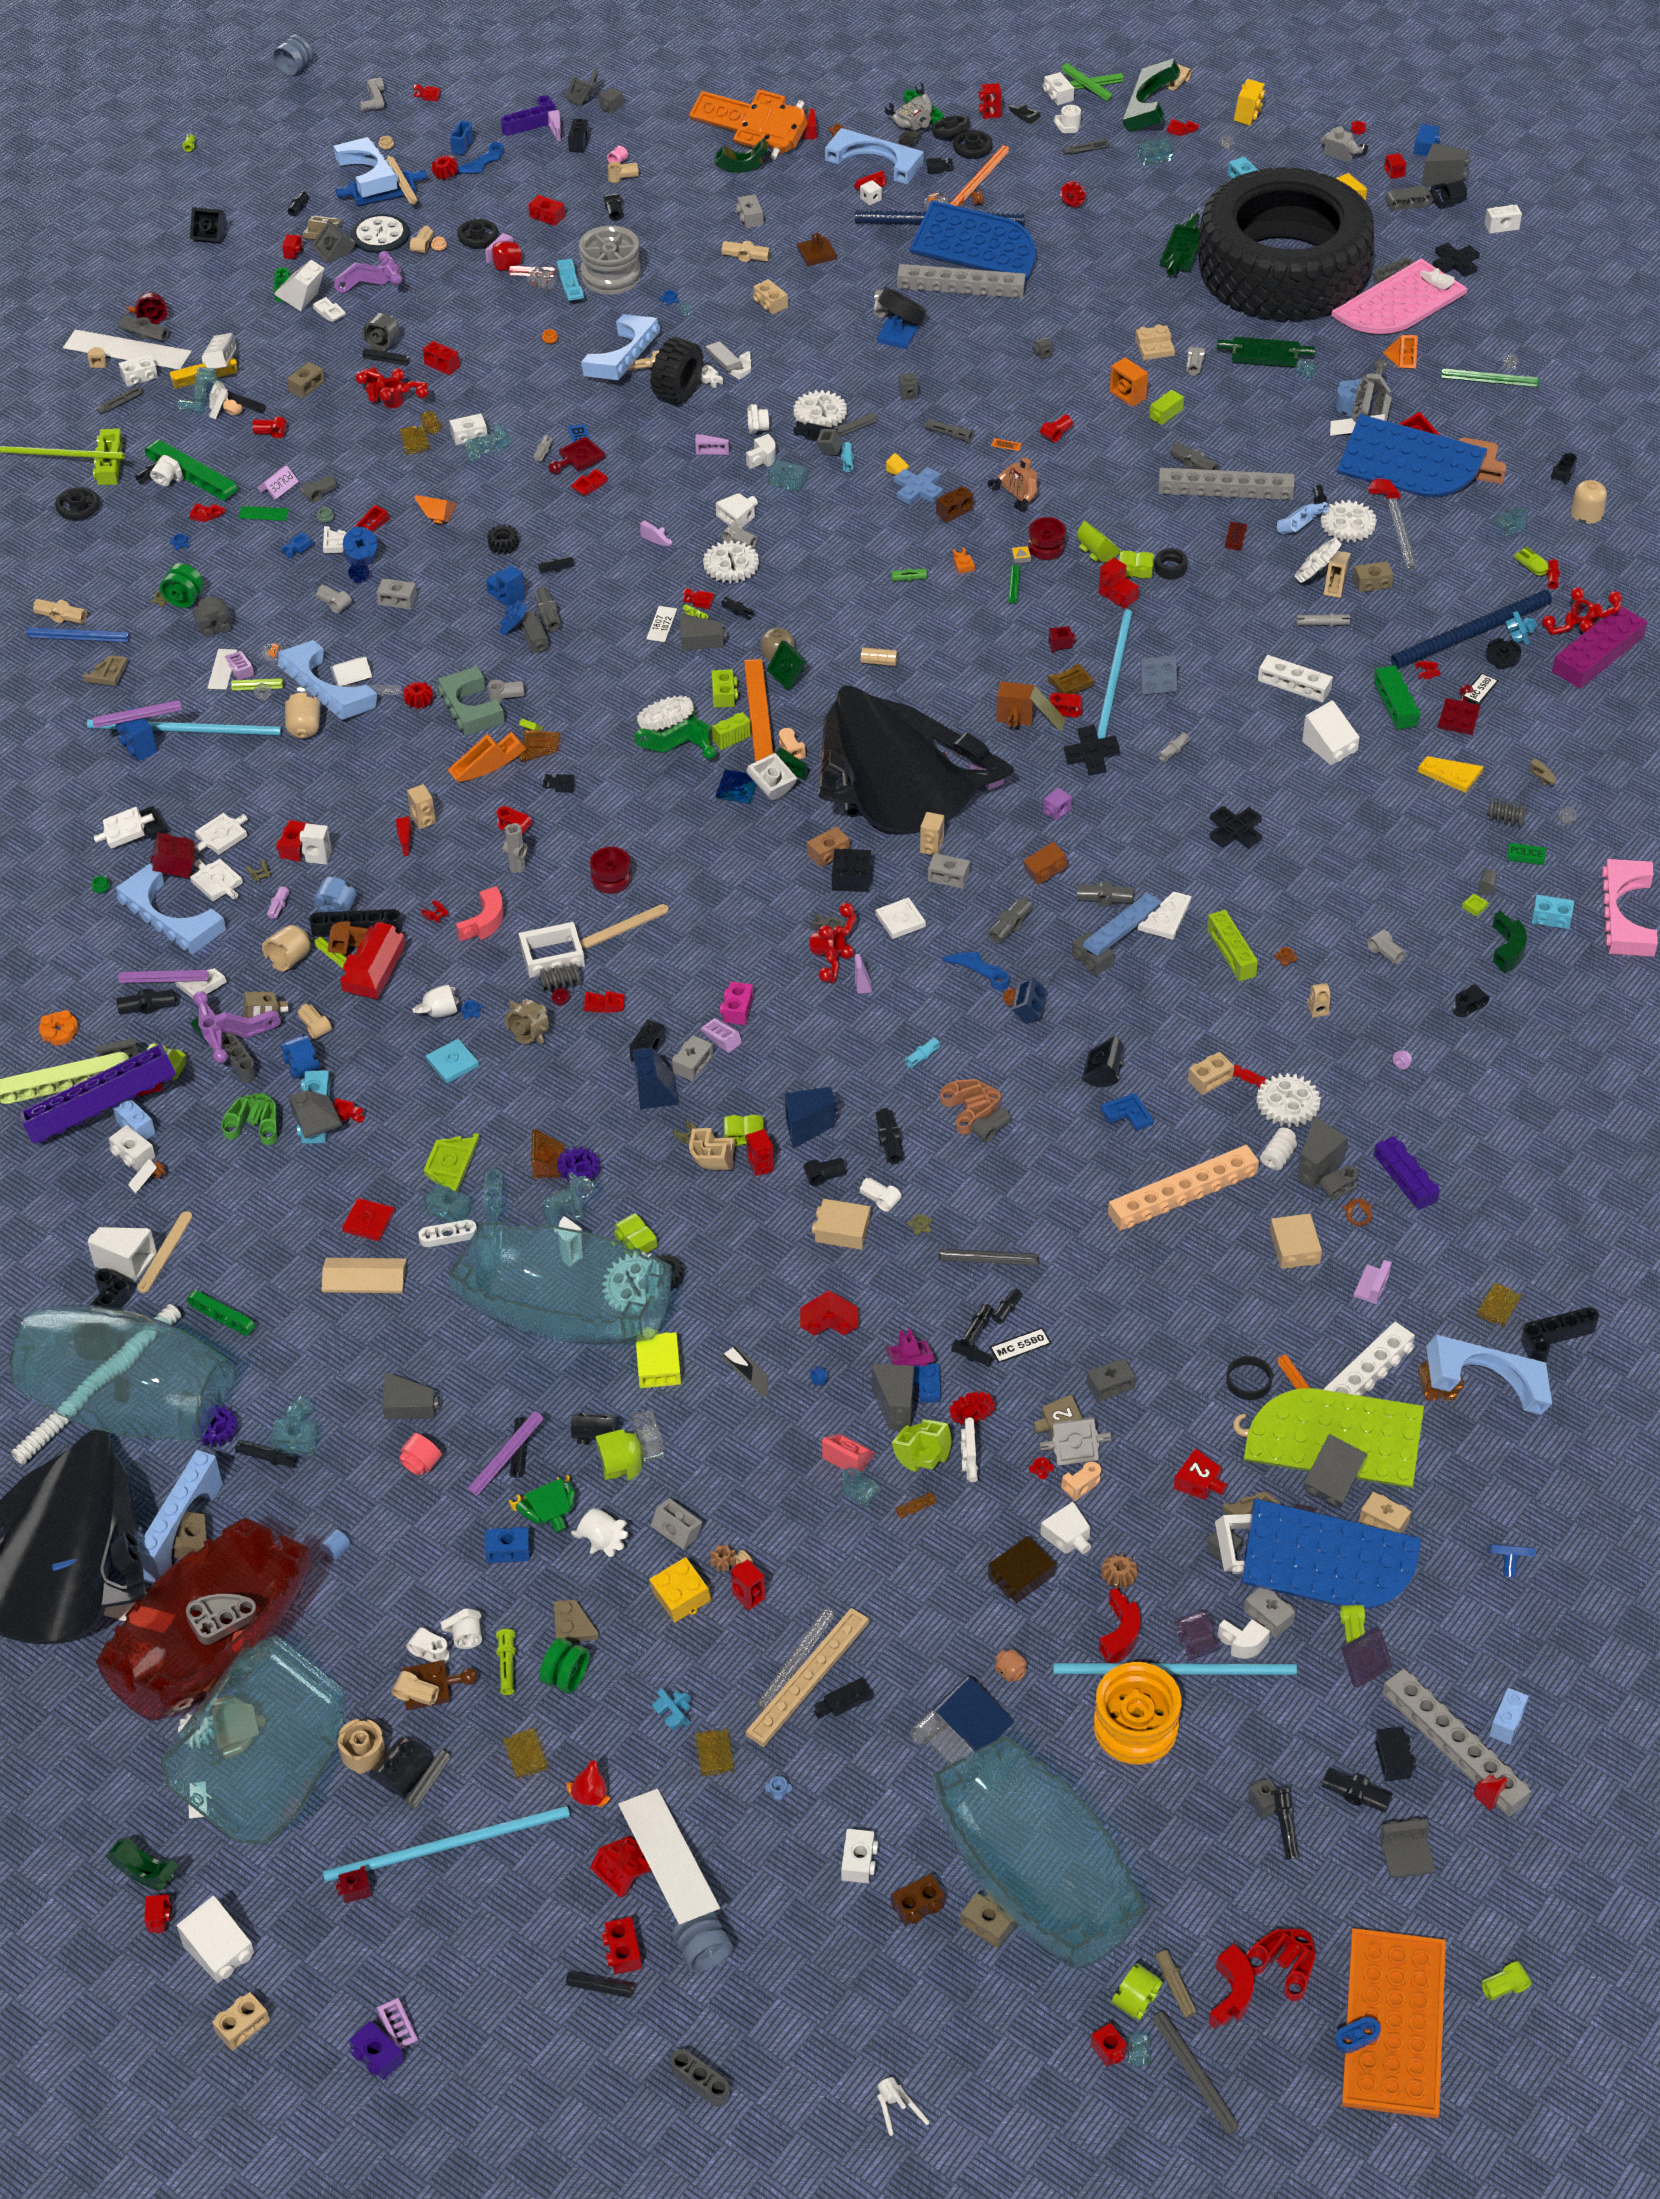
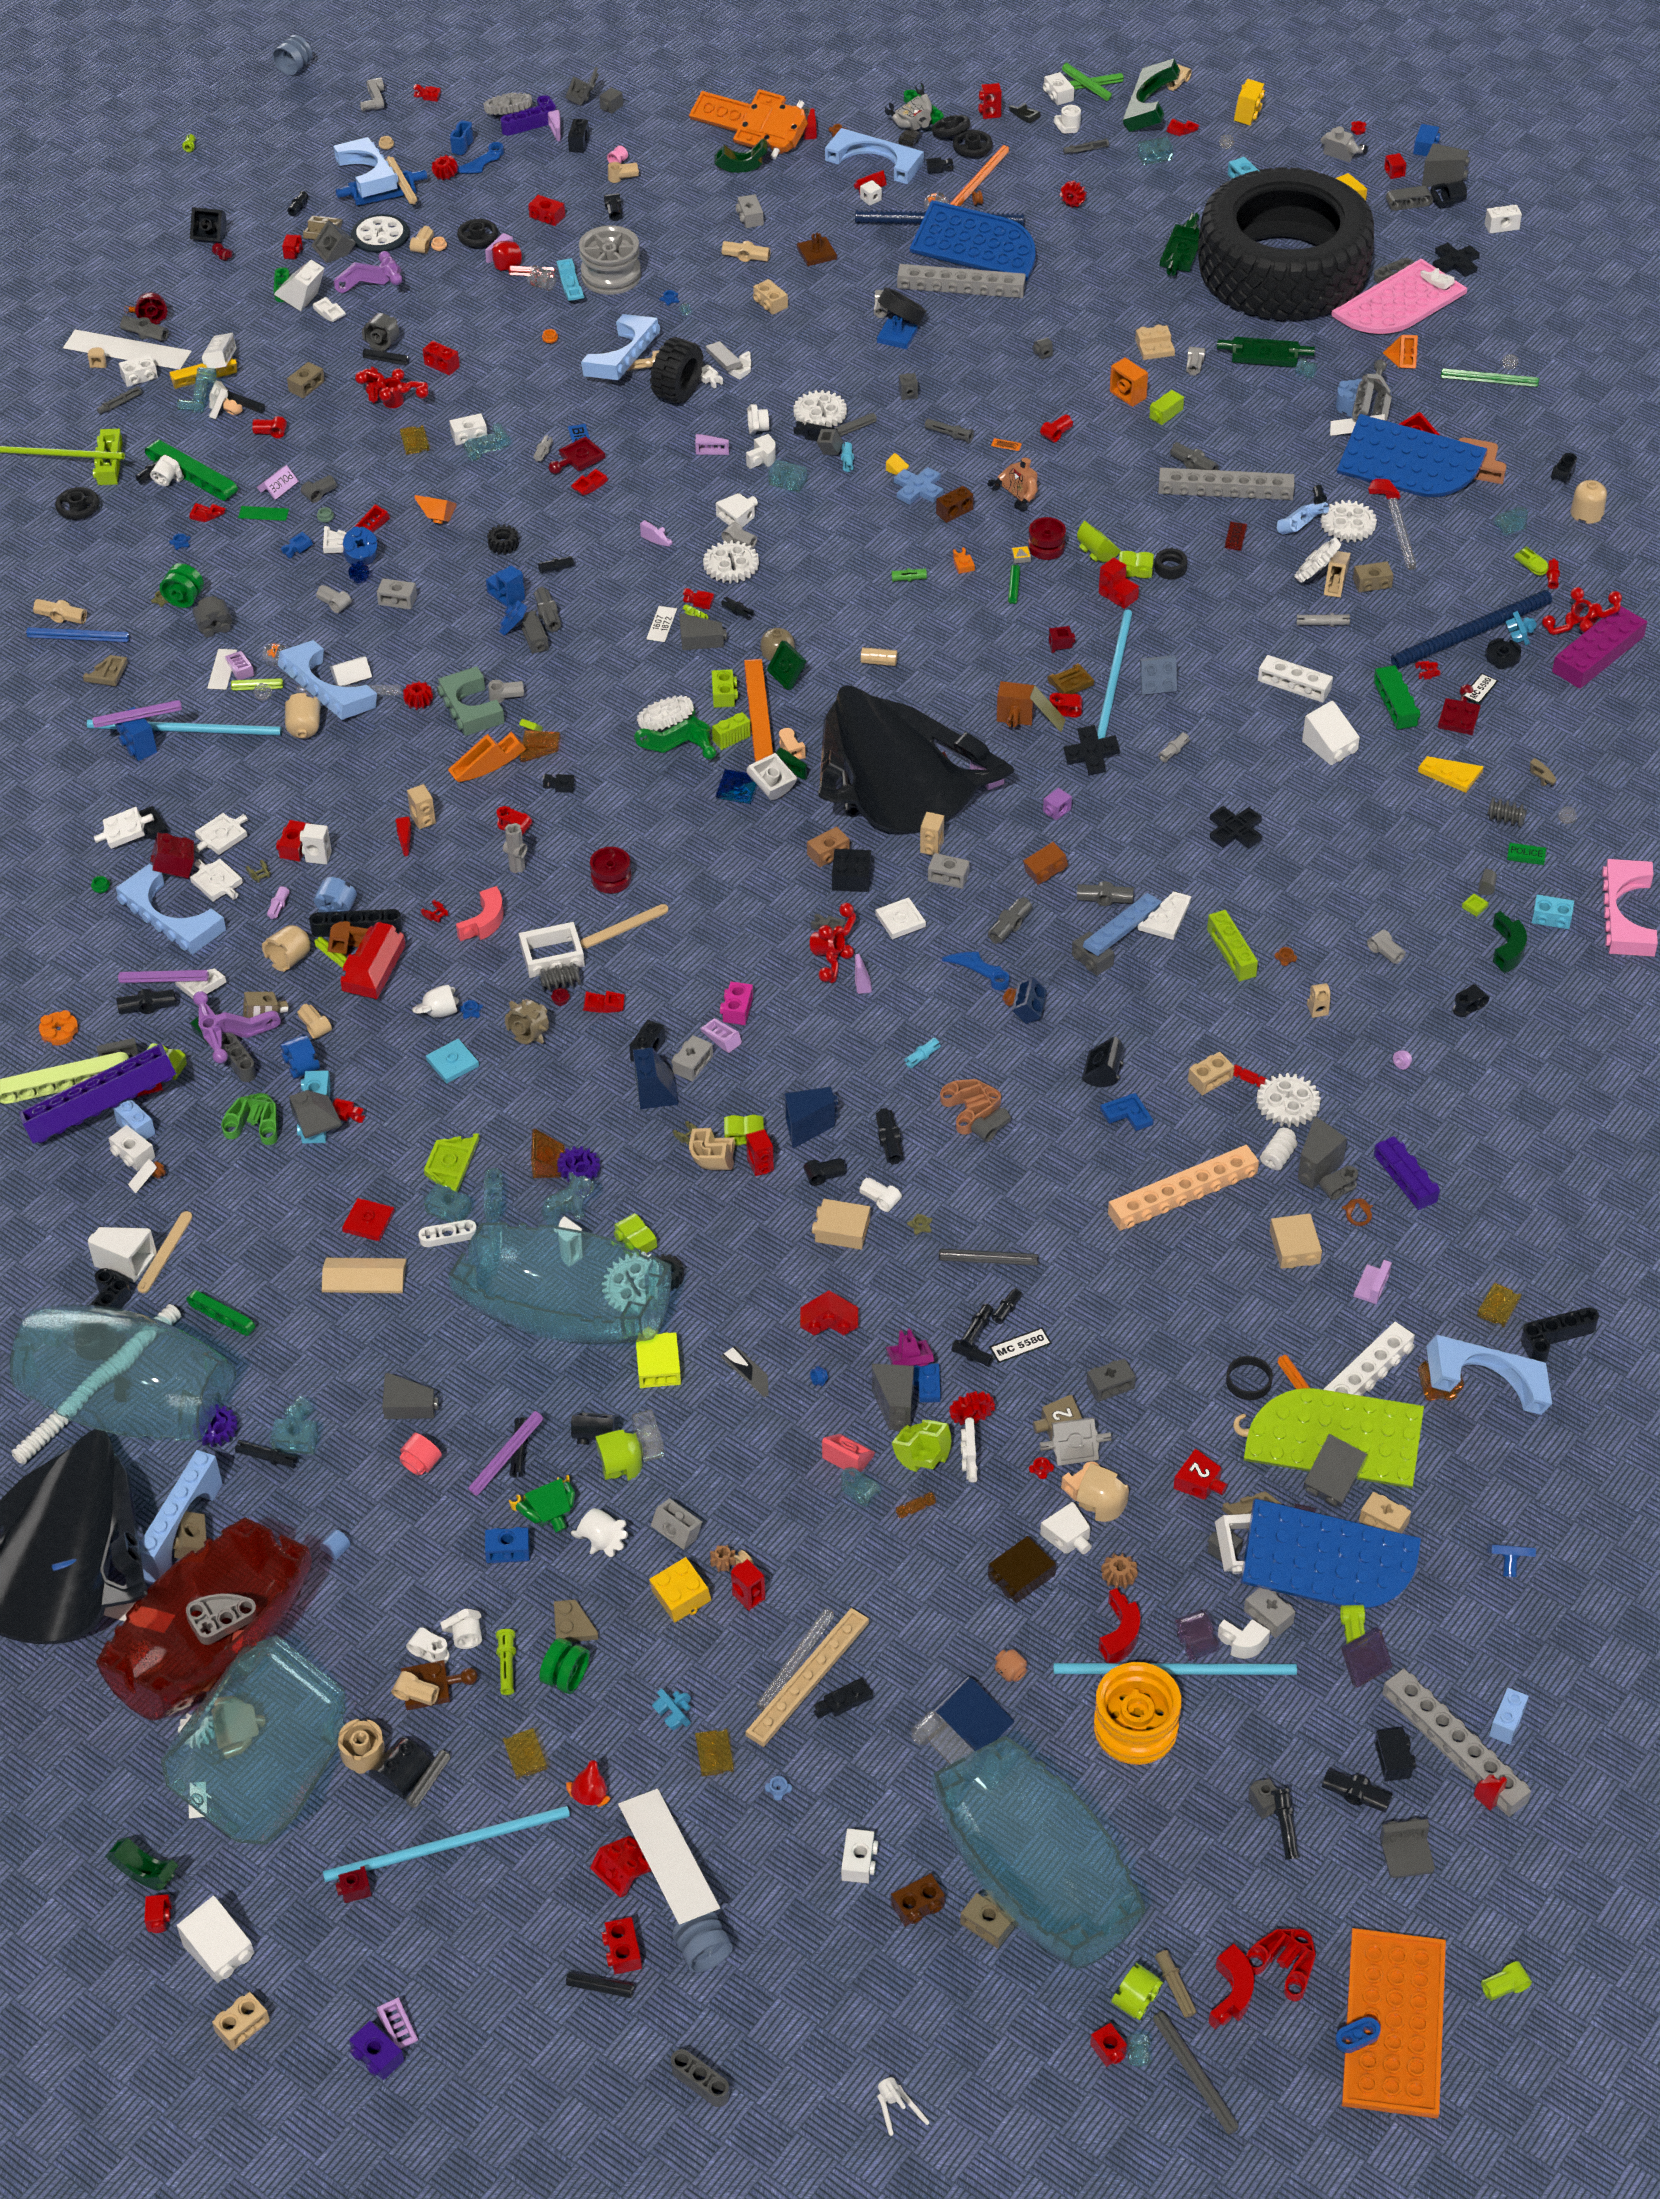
(222, 252): none -> dark red plate
(430, 422): clear yellow wheel -> none
(508, 103): none -> light grey gear
(1102, 1493): none -> tan brick

